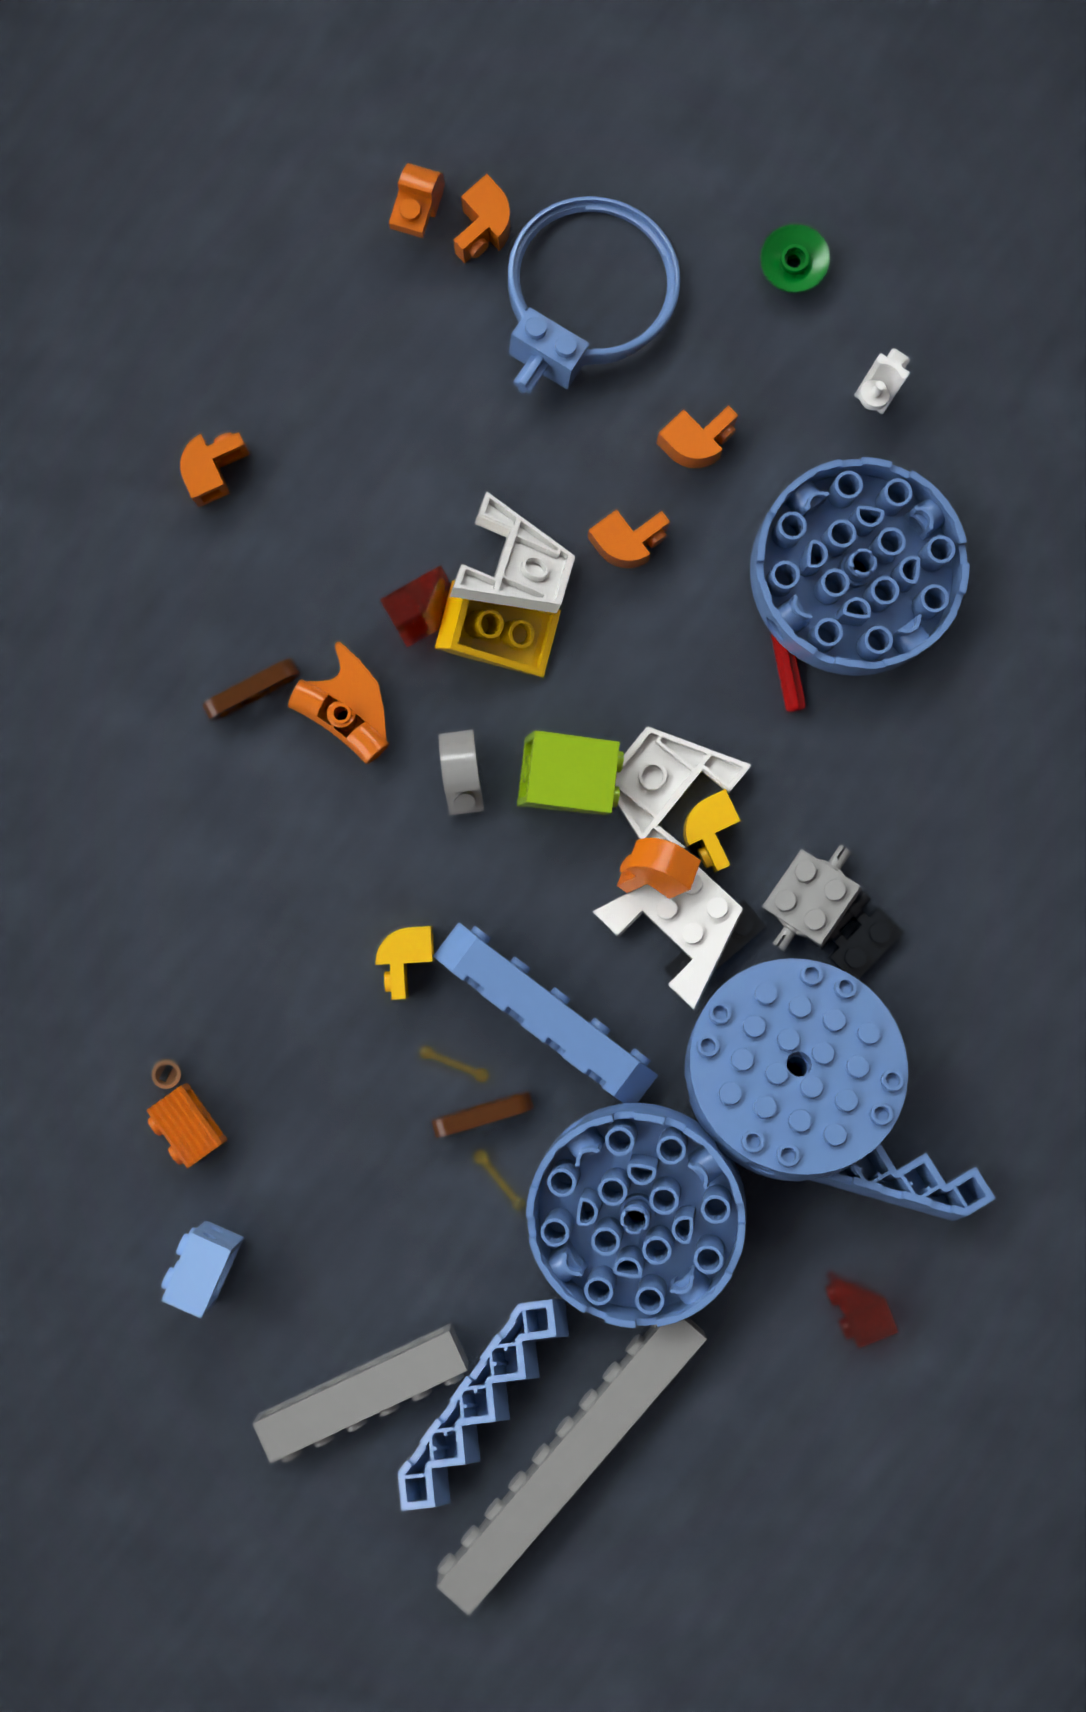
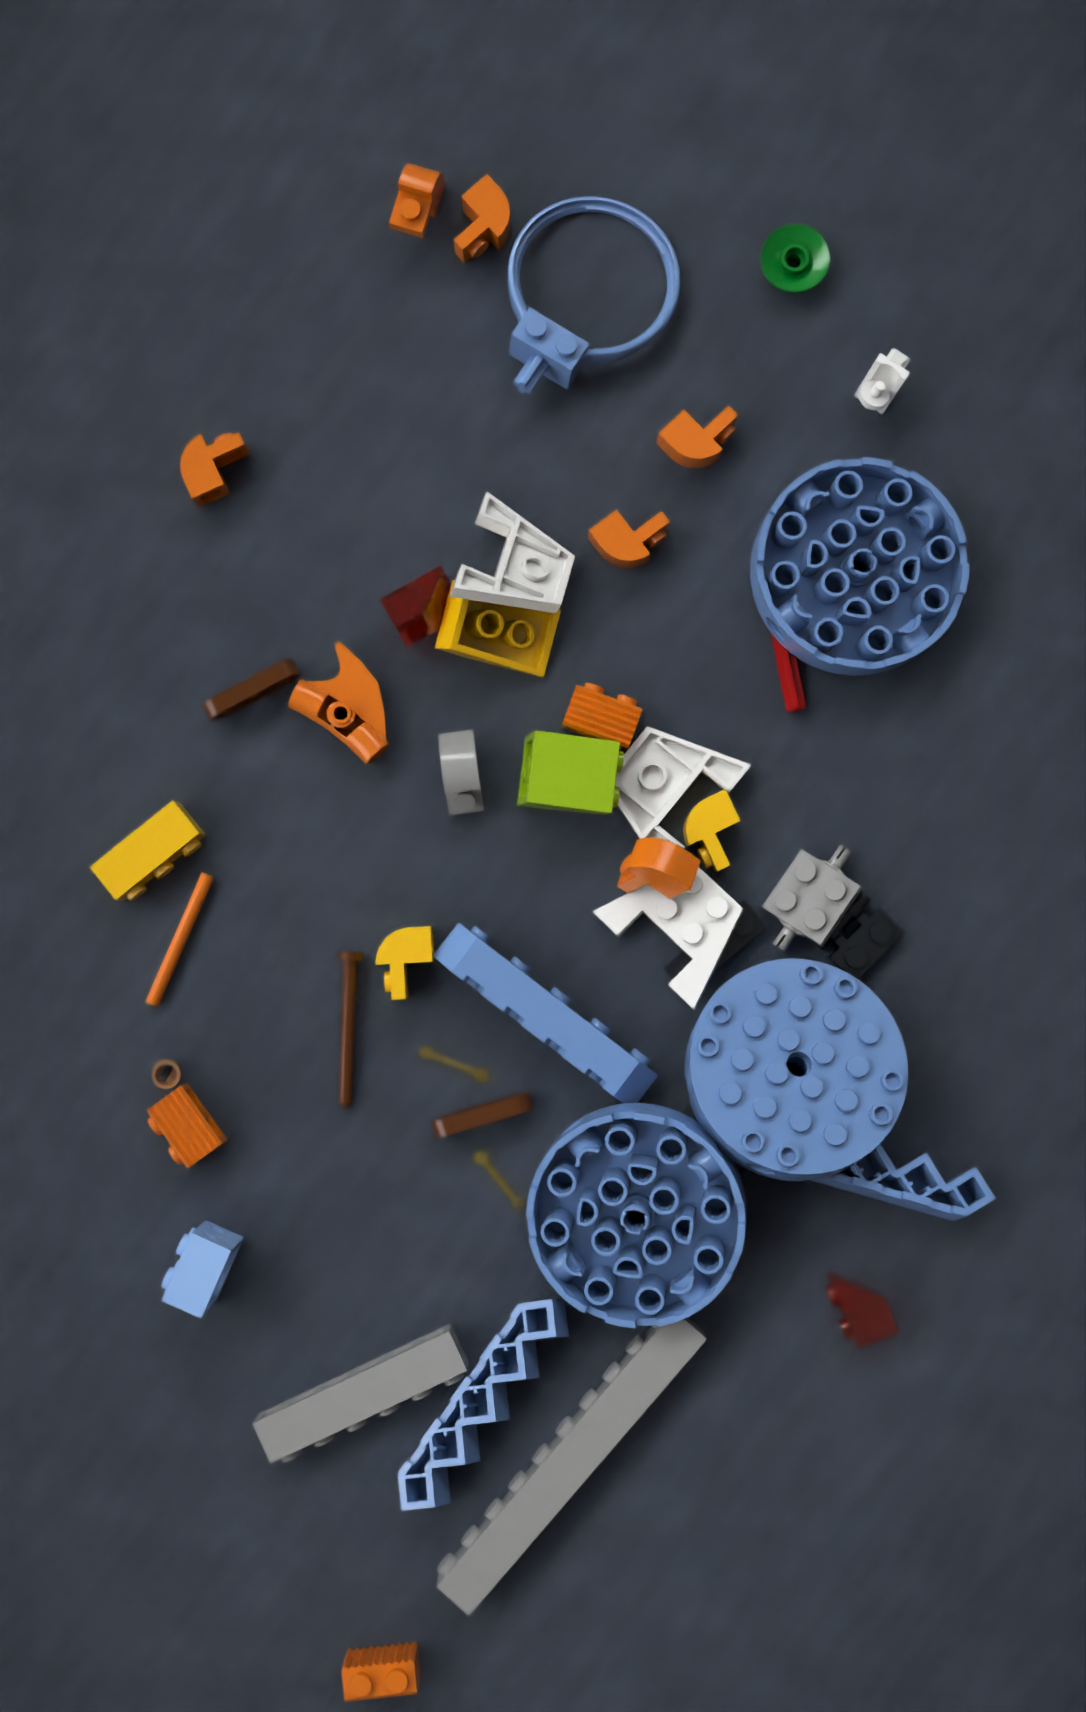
(148, 852): none -> yellow brick
(179, 939): none -> orange bar
(348, 1025): none -> reddish brown bar
(381, 1672): none -> orange brick
(602, 716): none -> orange brick

